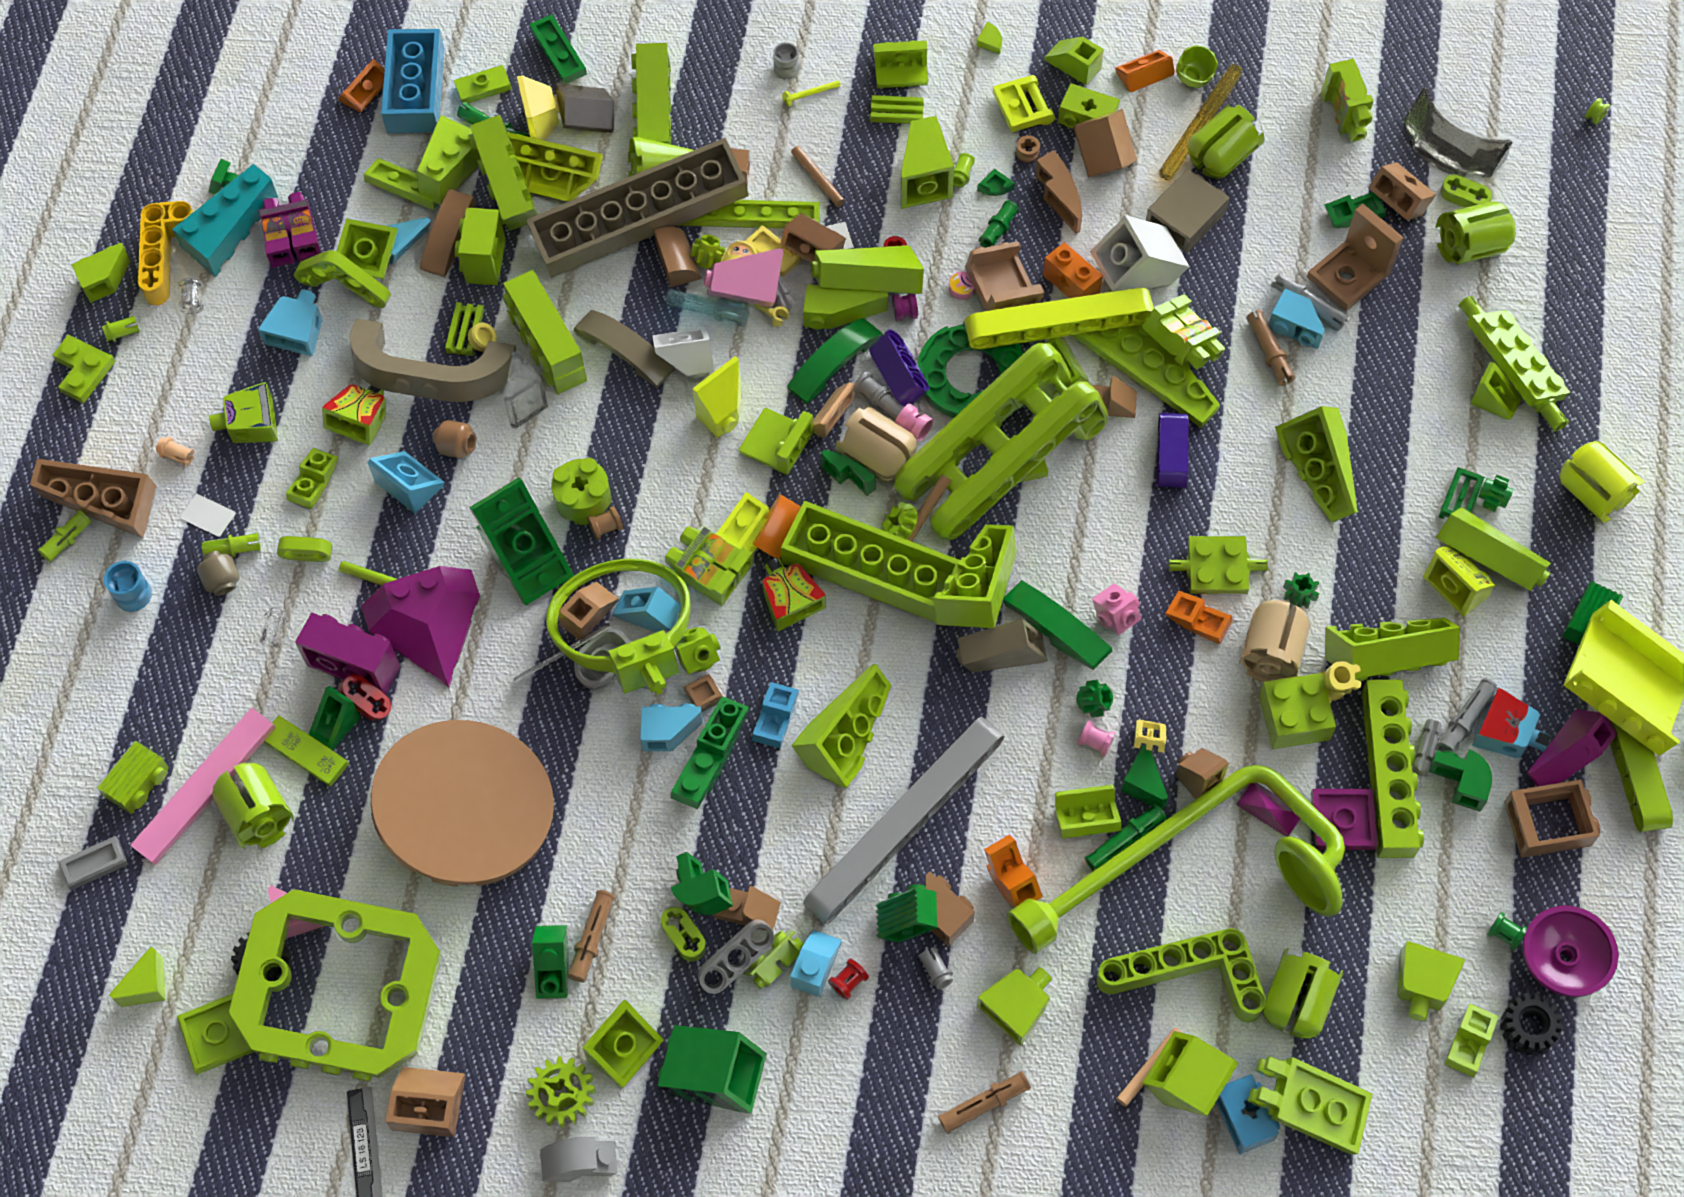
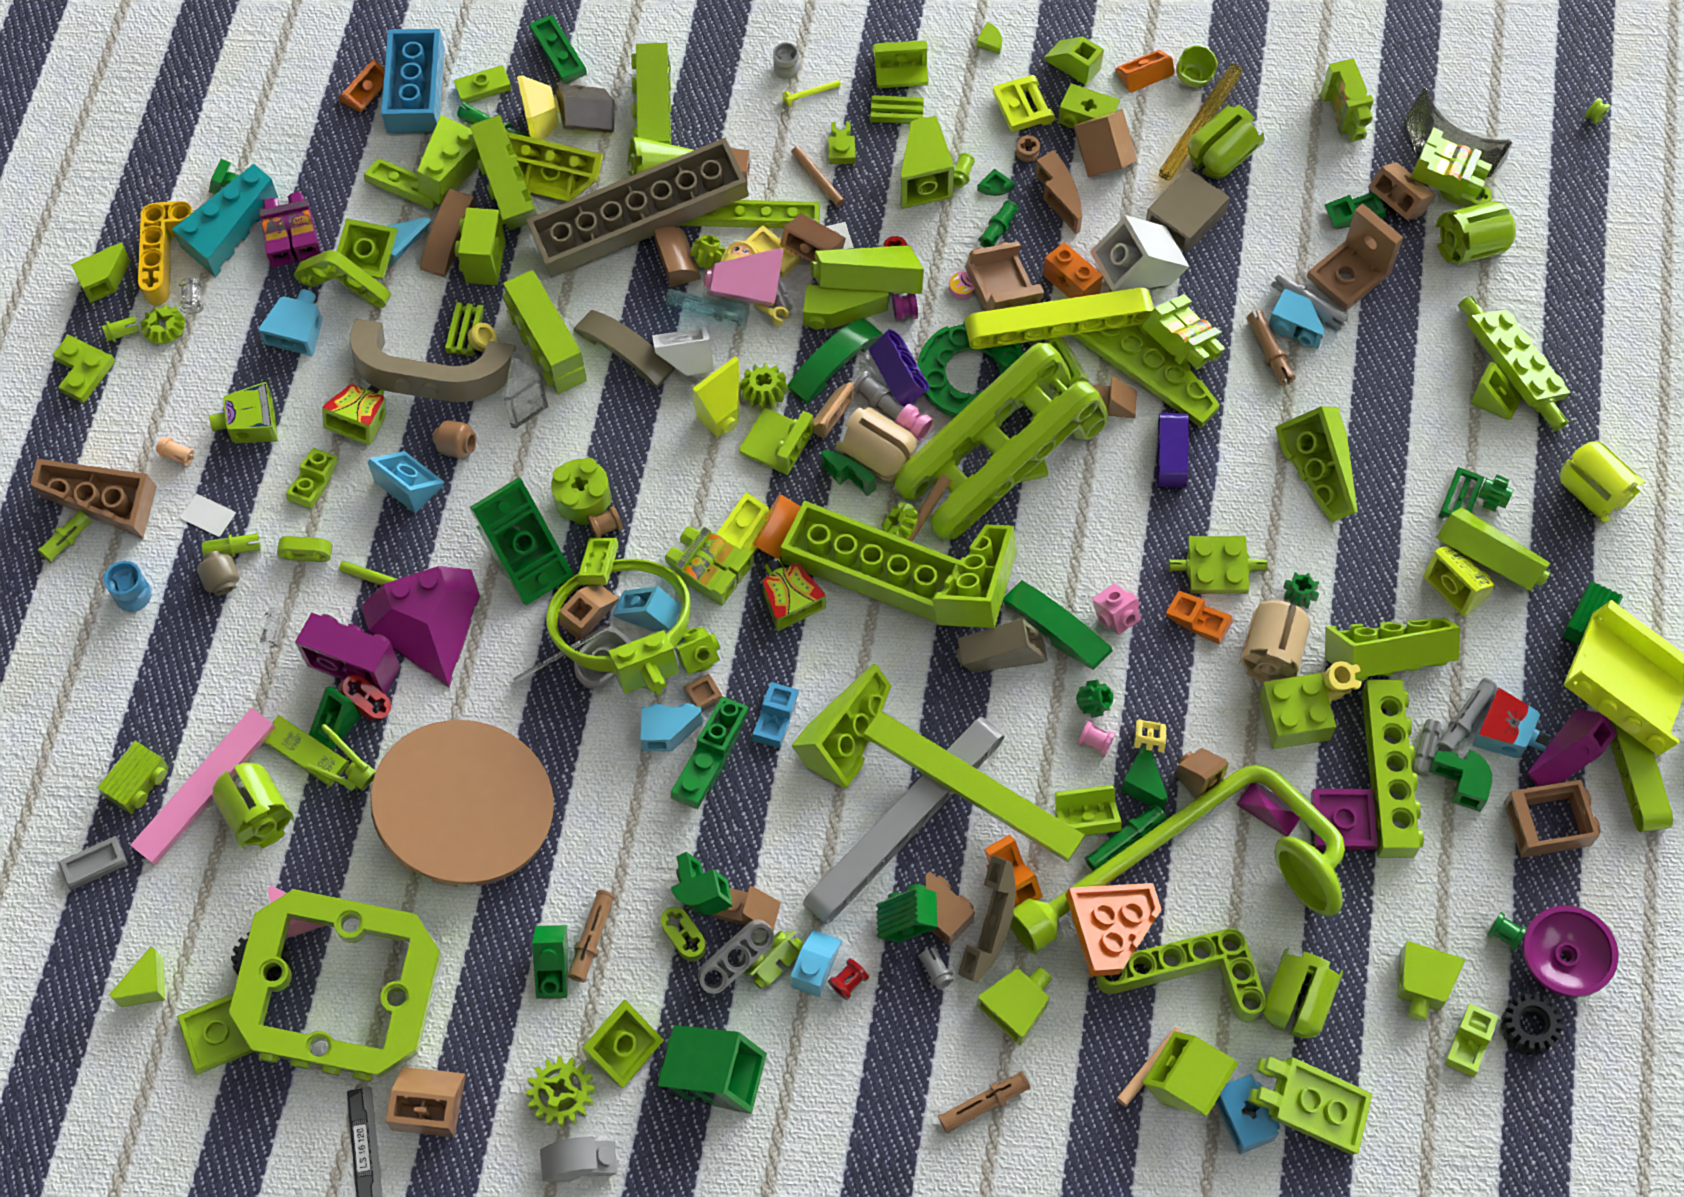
(174, 325): none -> lime gear
(358, 772): none -> lime plant
(598, 561): none -> lime plate
(764, 386): none -> lime gear
(841, 145): none -> lime plate
(974, 786): none -> lime tile
(997, 922): none -> dark tan slope
(1112, 922): none -> plate
(1450, 167): none -> lime hips

